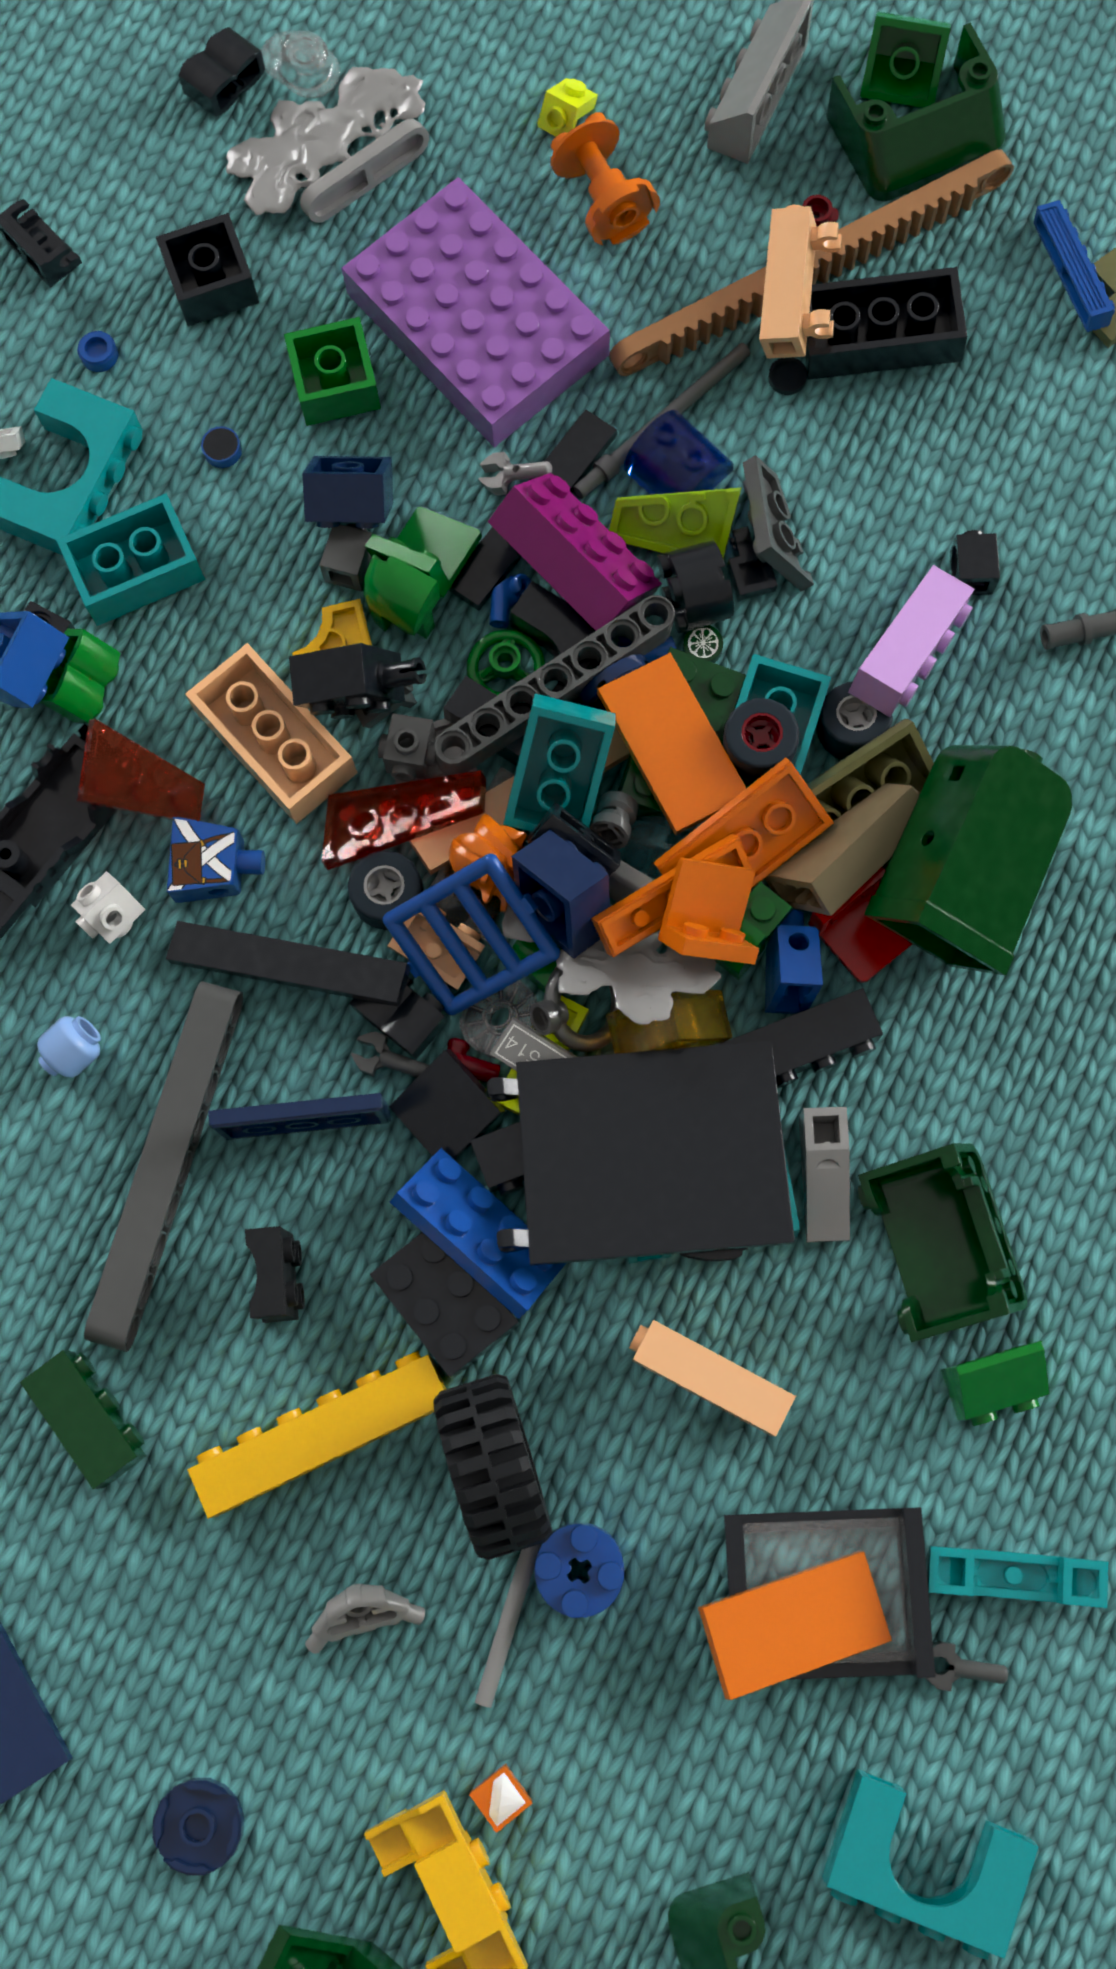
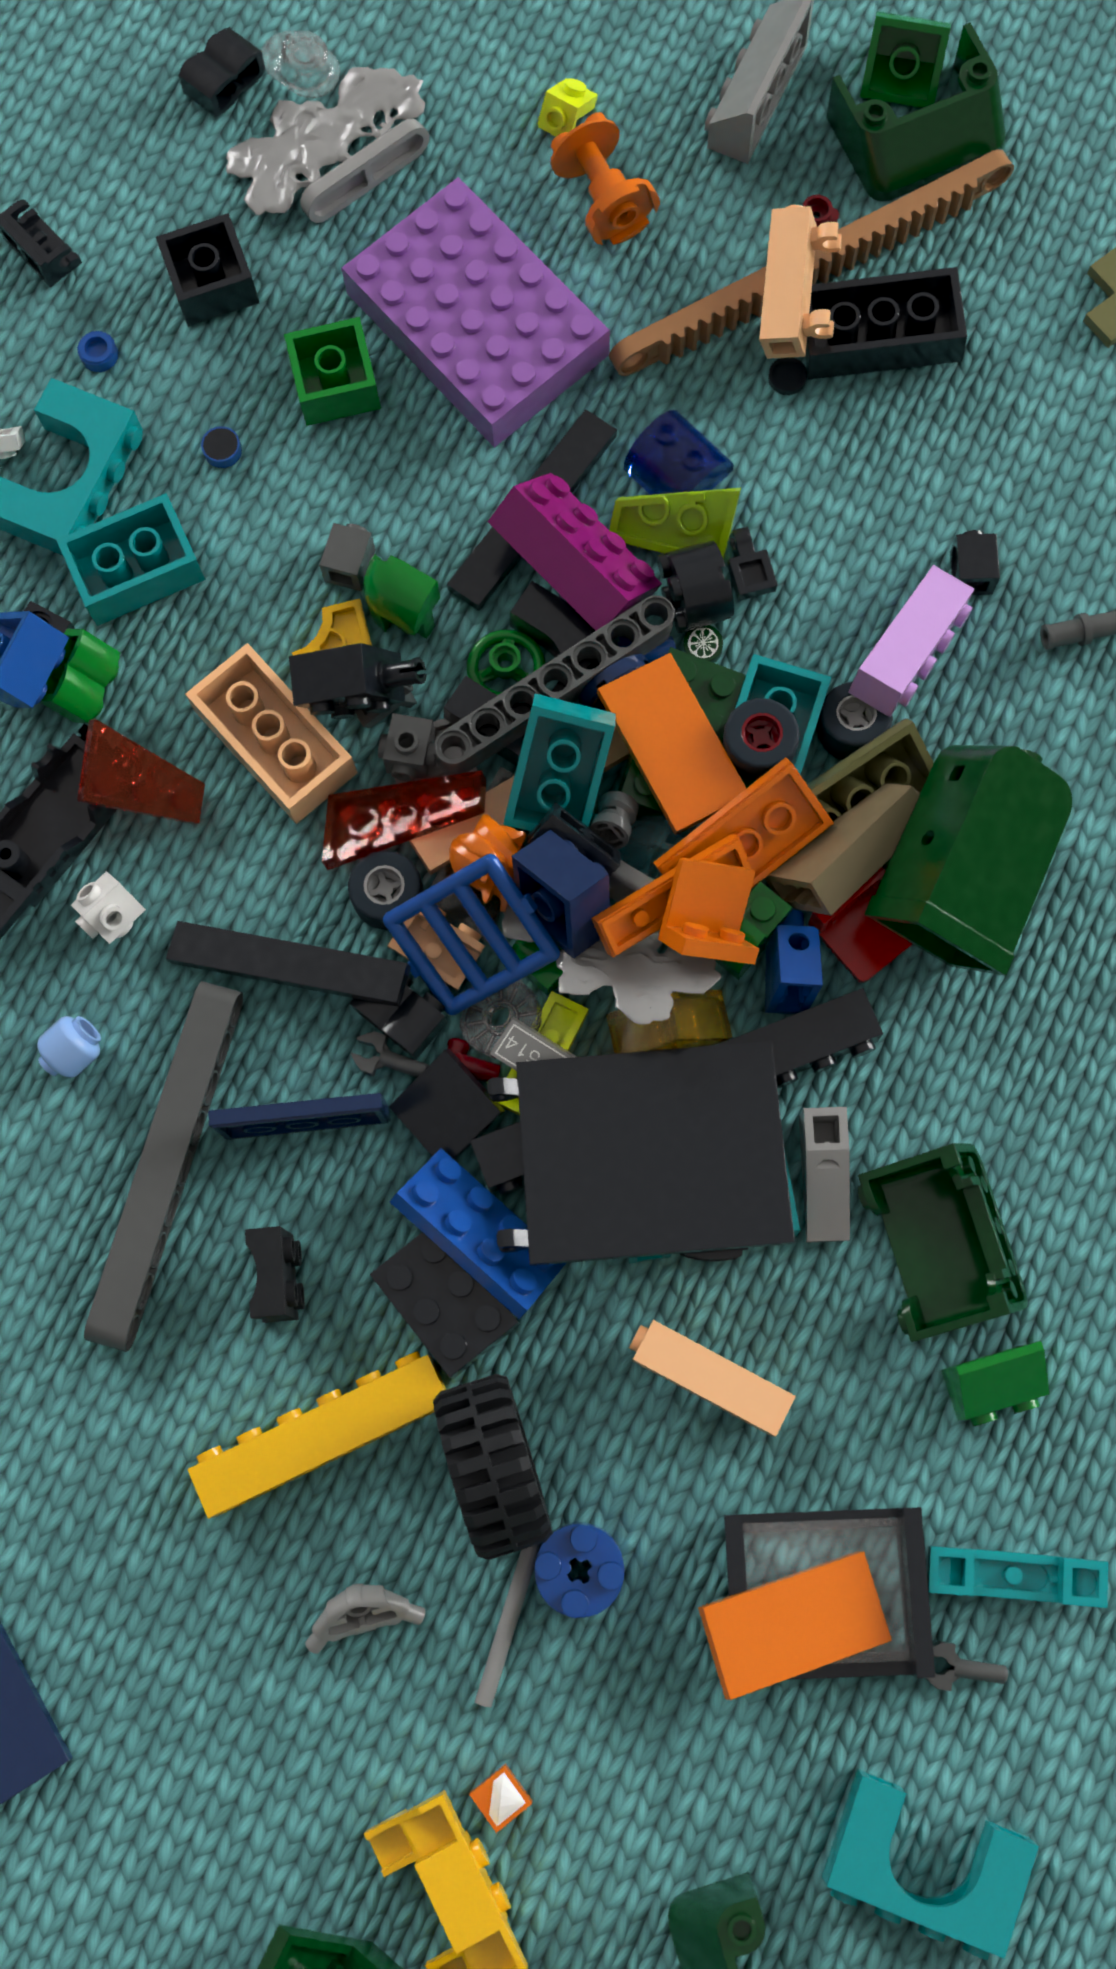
(84, 1418): dark green brick -> none
(198, 1826): dark blue tile -> none
(208, 861): torso -> none
(348, 490): dark blue brick -> none
(431, 545): green bracket -> none
(501, 462): light grey bar -> none
(506, 596): blue arm -> none
(552, 1017): flat silver piece -> none
(608, 465): dark grey bar -> none
(767, 515): dark grey wing -> none
(1074, 266): blue piece -> none

